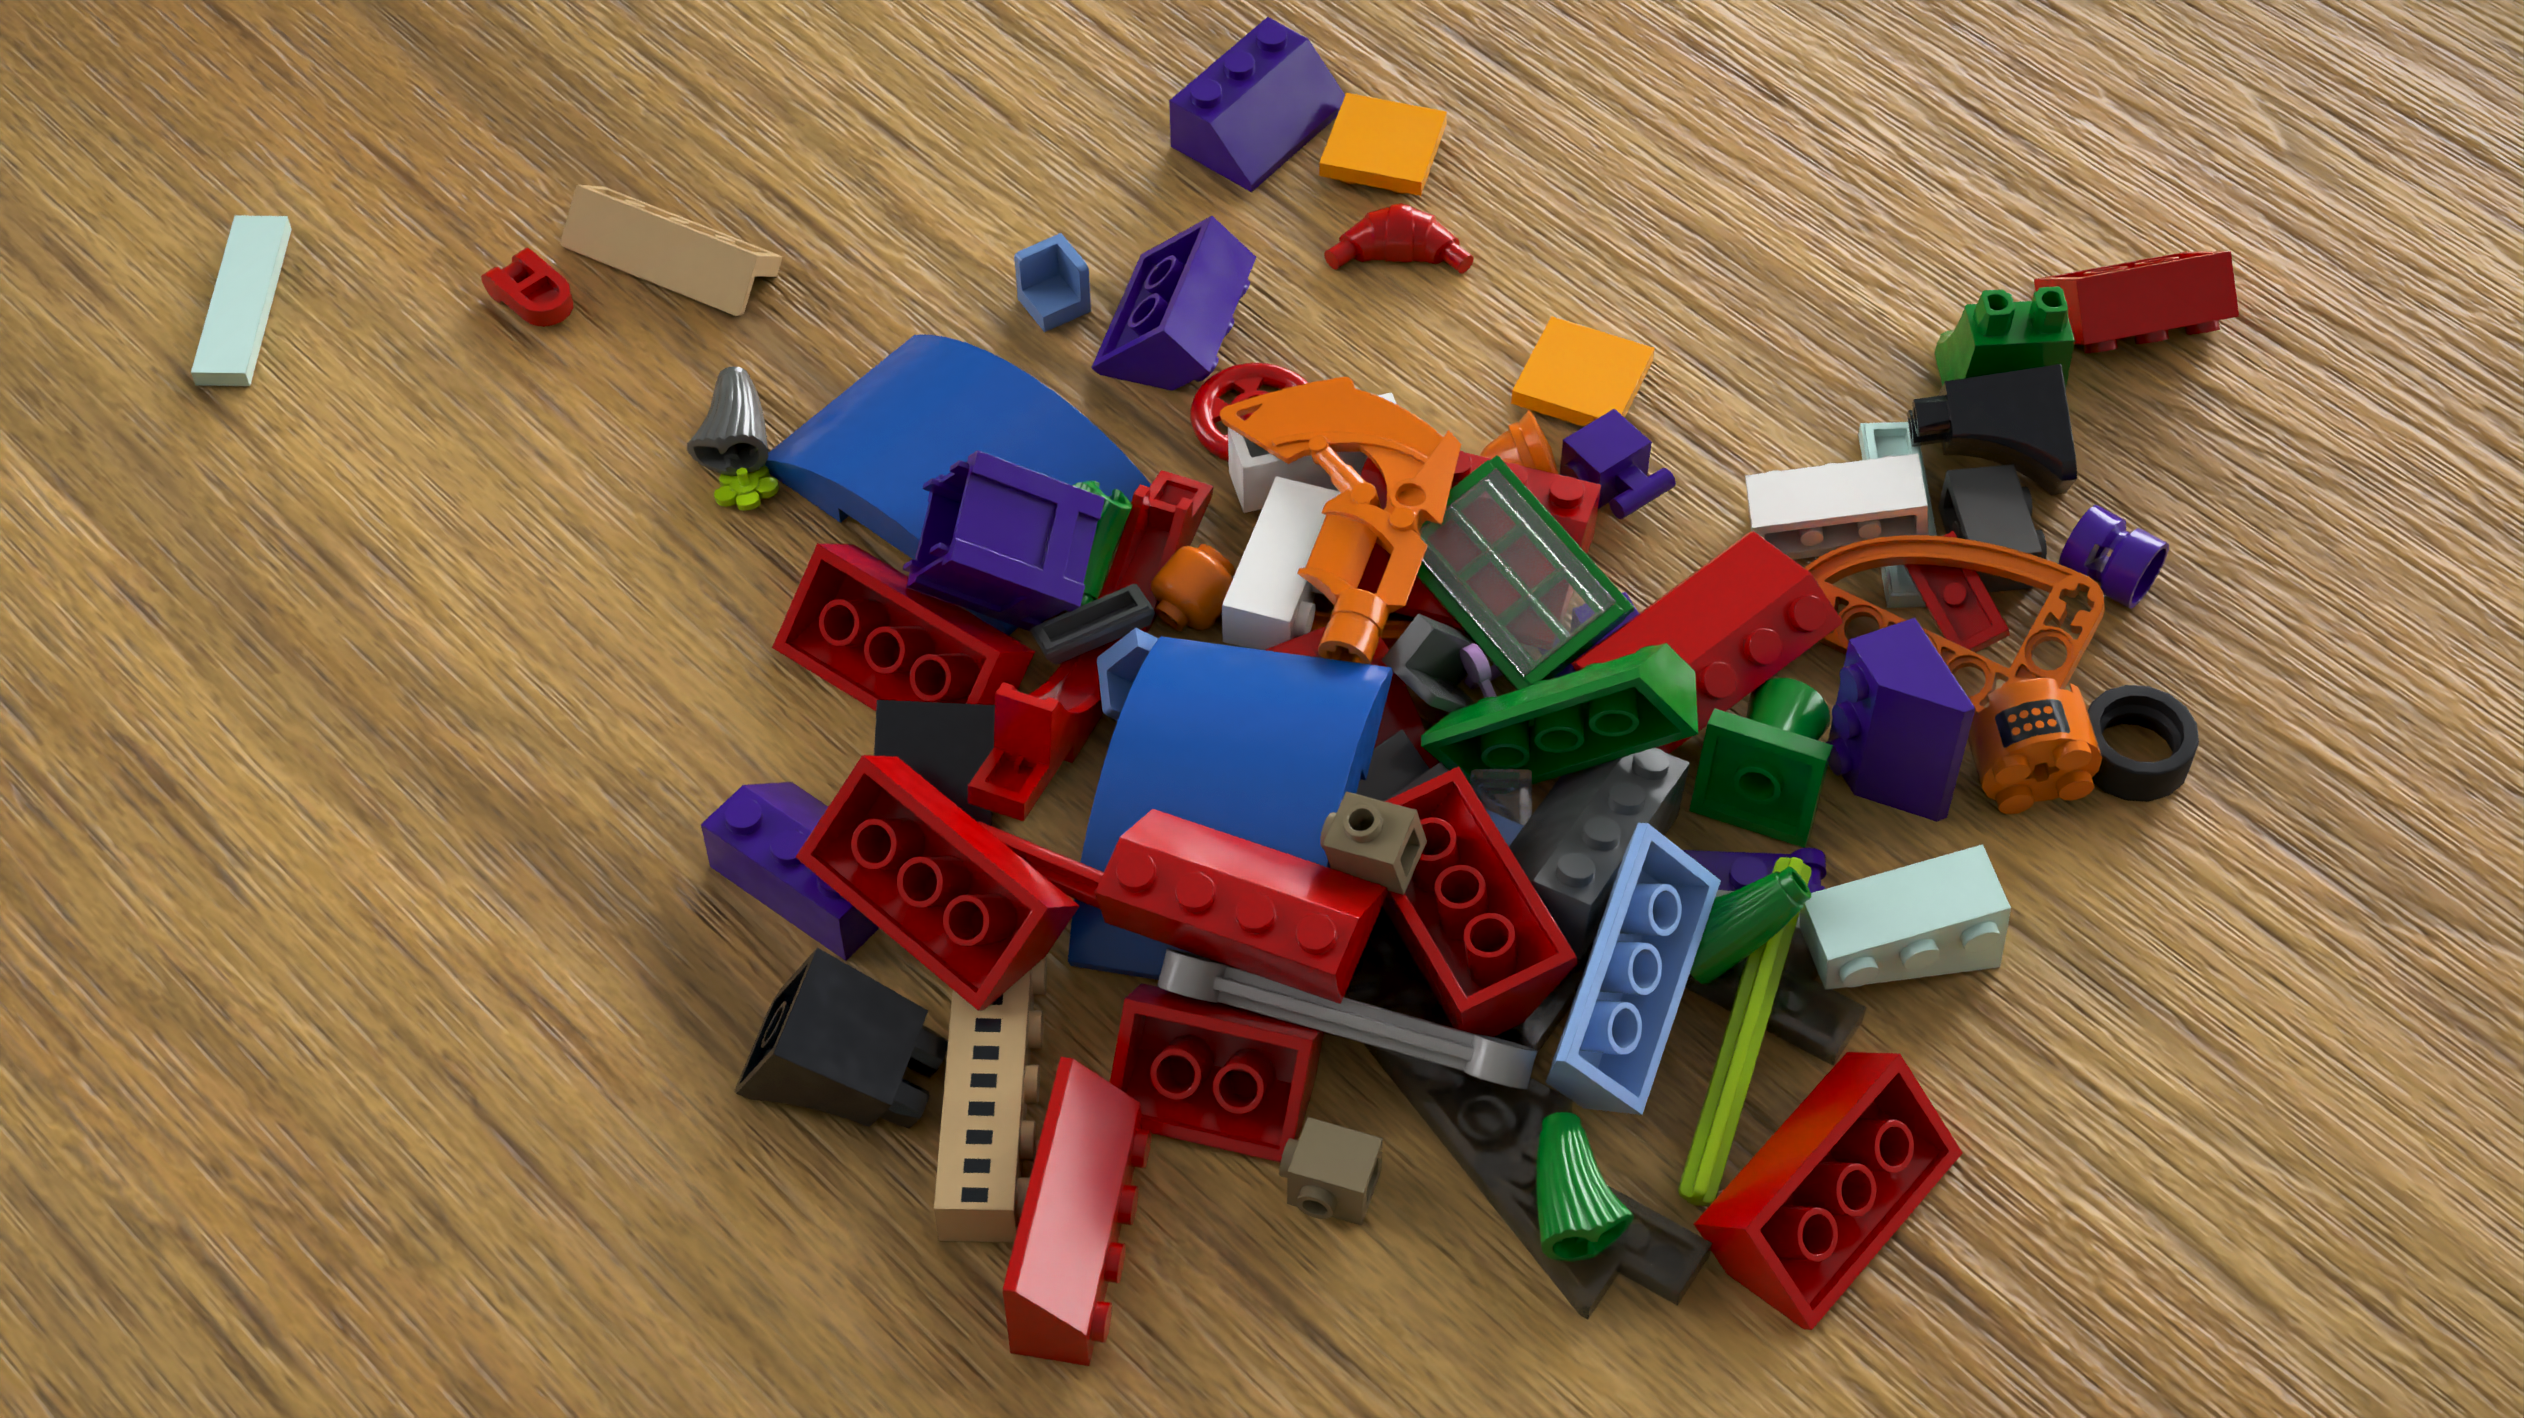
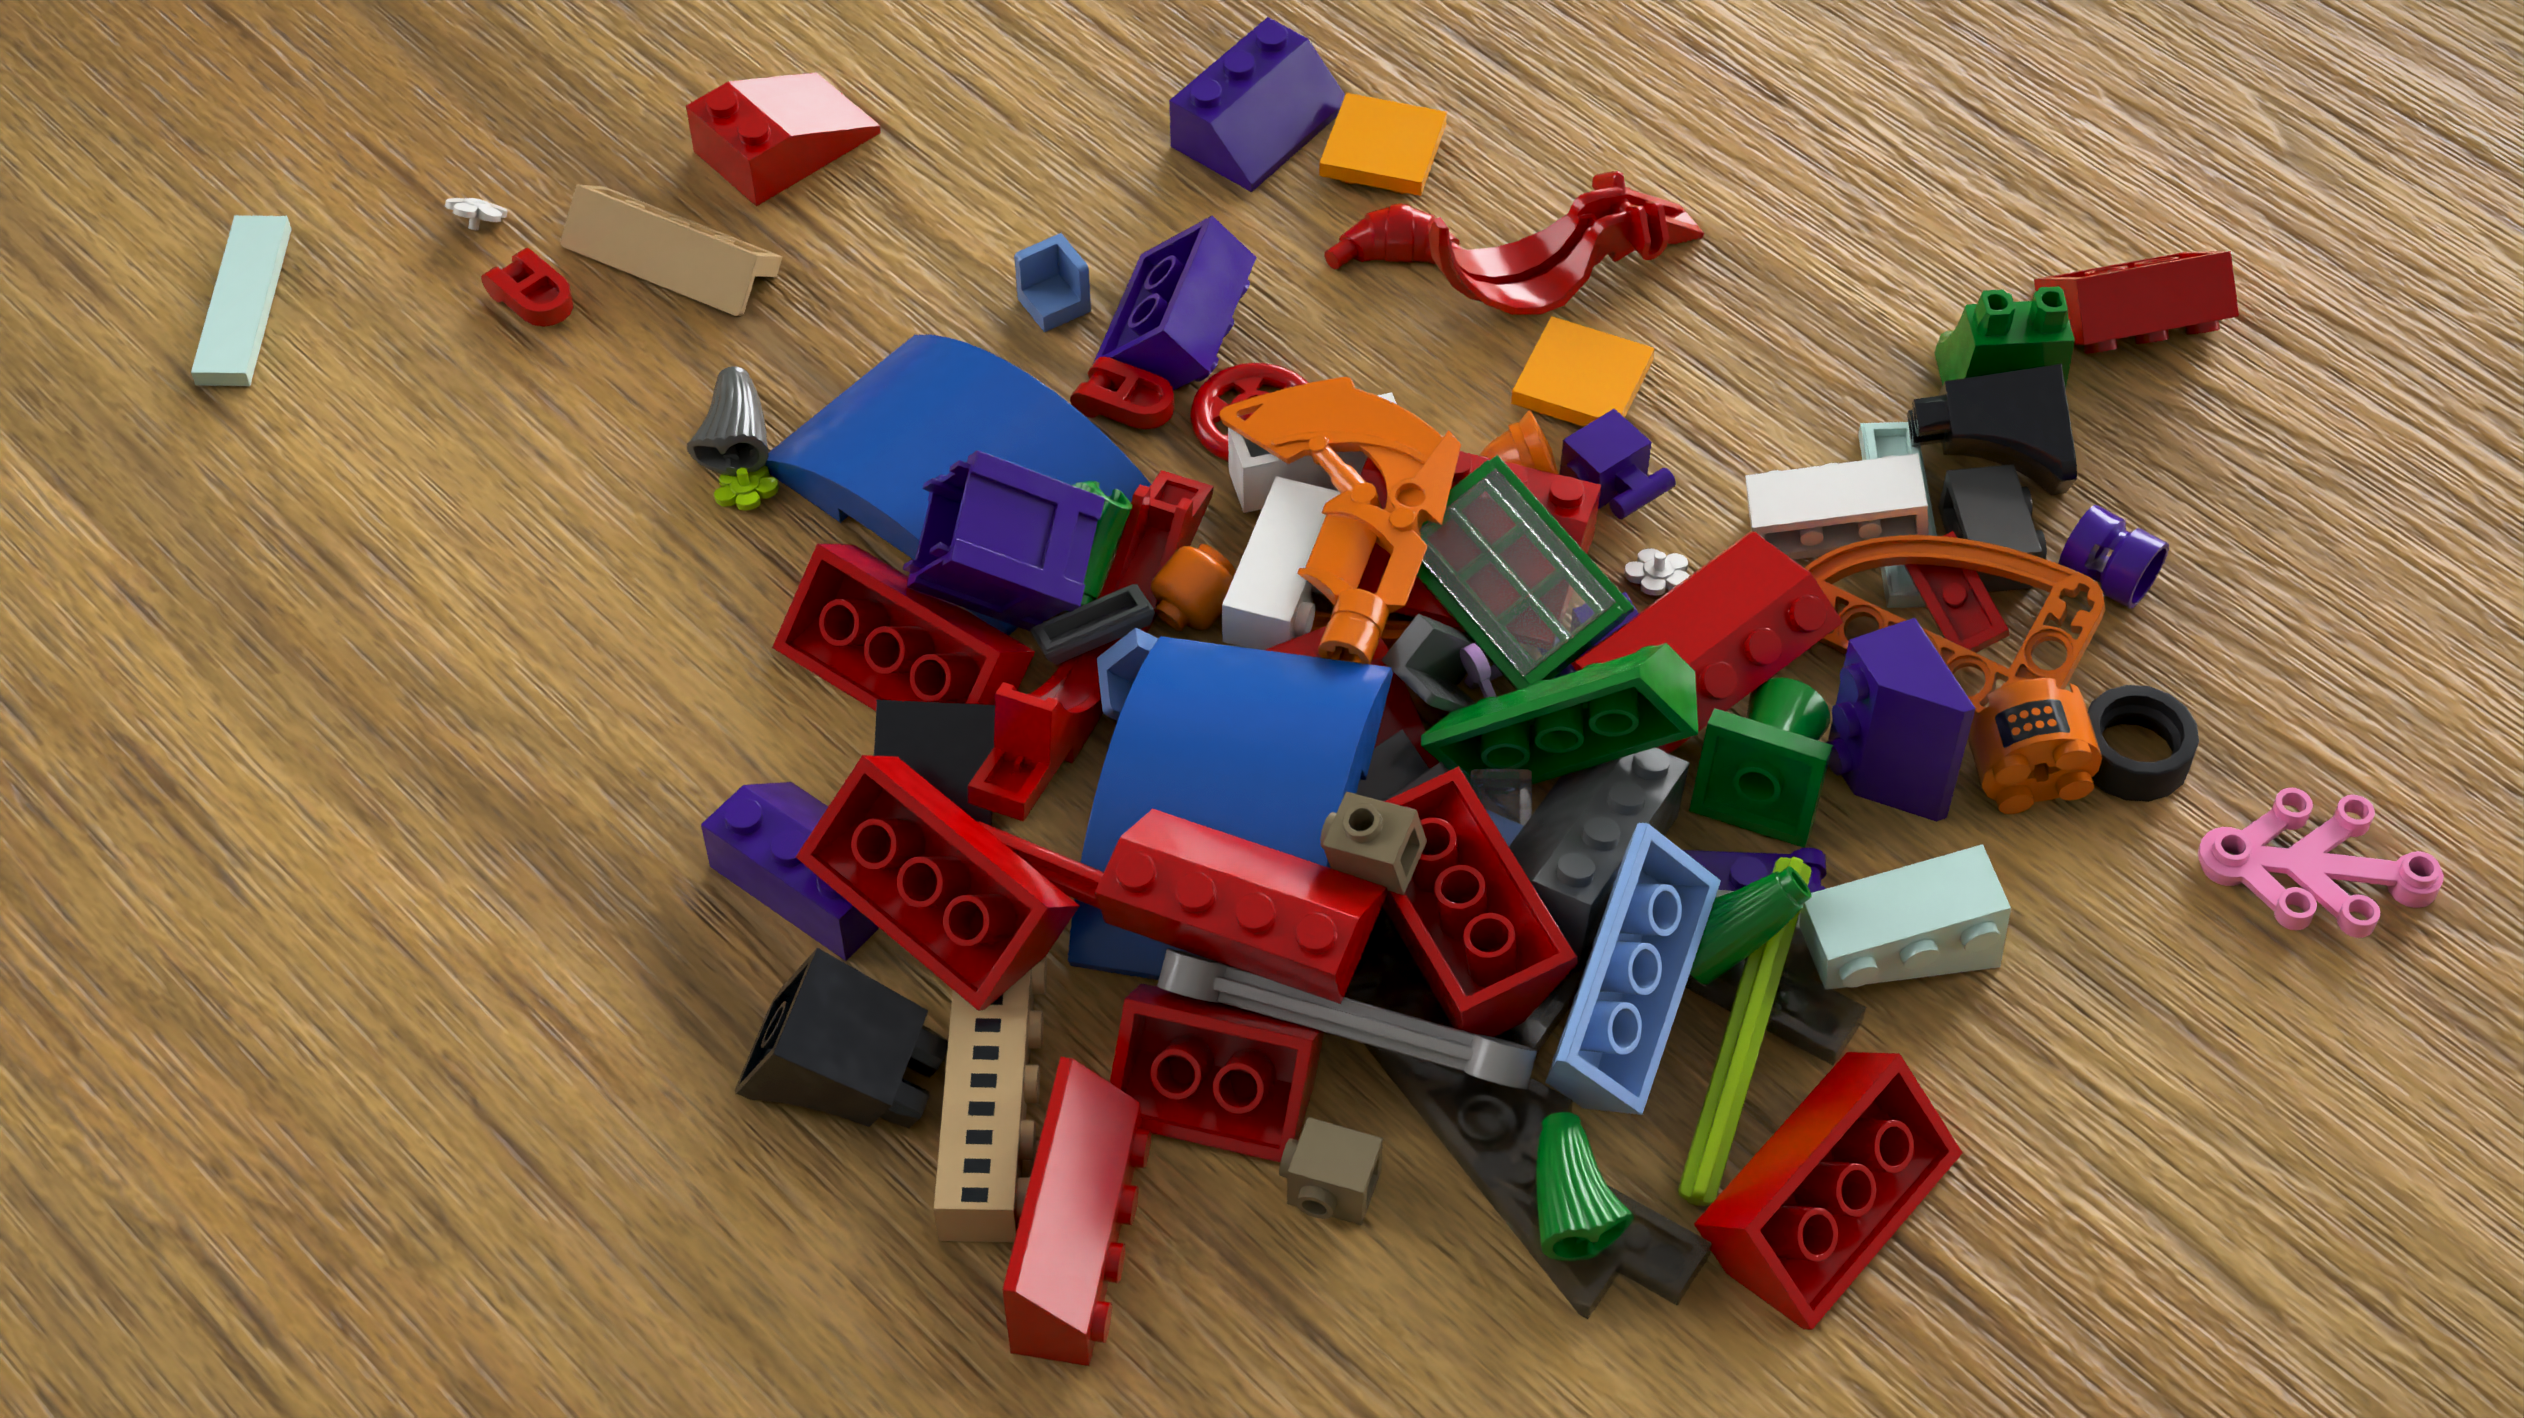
(476, 210): none -> white plant
(775, 131): none -> red slope
(1141, 398): none -> red plate
(1557, 261): none -> red piece
(1657, 571): none -> white plant
(2314, 867): none -> bright pink plant

